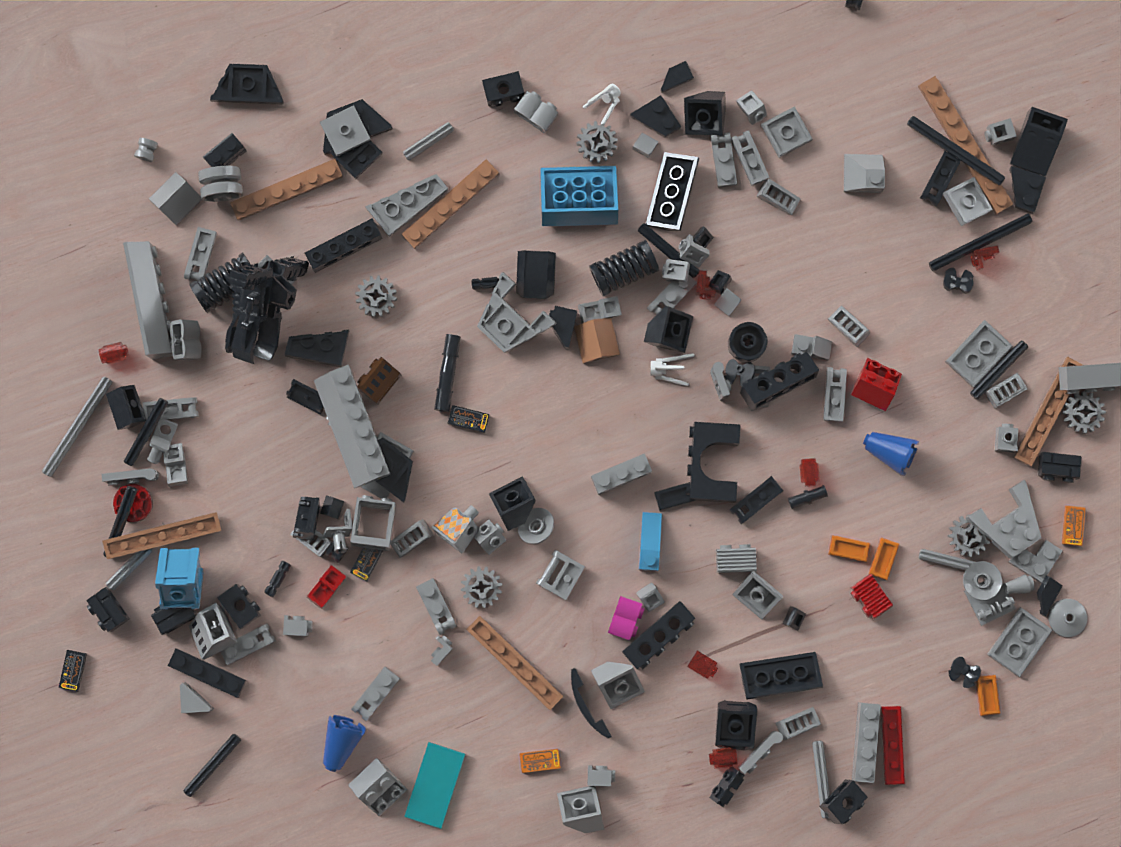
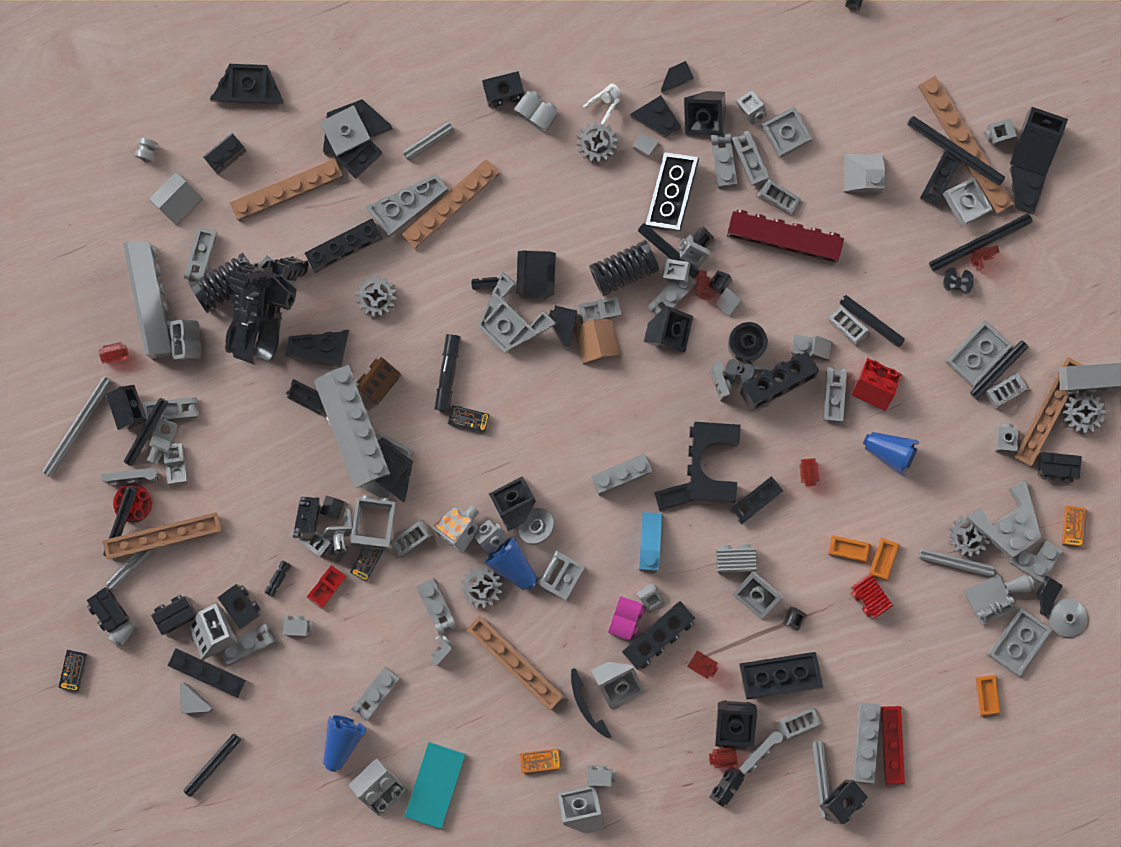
(121, 634): none -> light grey cone
(179, 578): dark azure container -> none
(220, 183): light grey wheel -> none
(512, 565): none -> blue cone
(579, 196): dark azure slope -> none
(659, 367): white plant -> none
(785, 236): none -> dark red brick
(807, 497): black pin -> none
(872, 321): none -> black axle
(971, 673): black piece -> none
(991, 576): light grey dish -> none

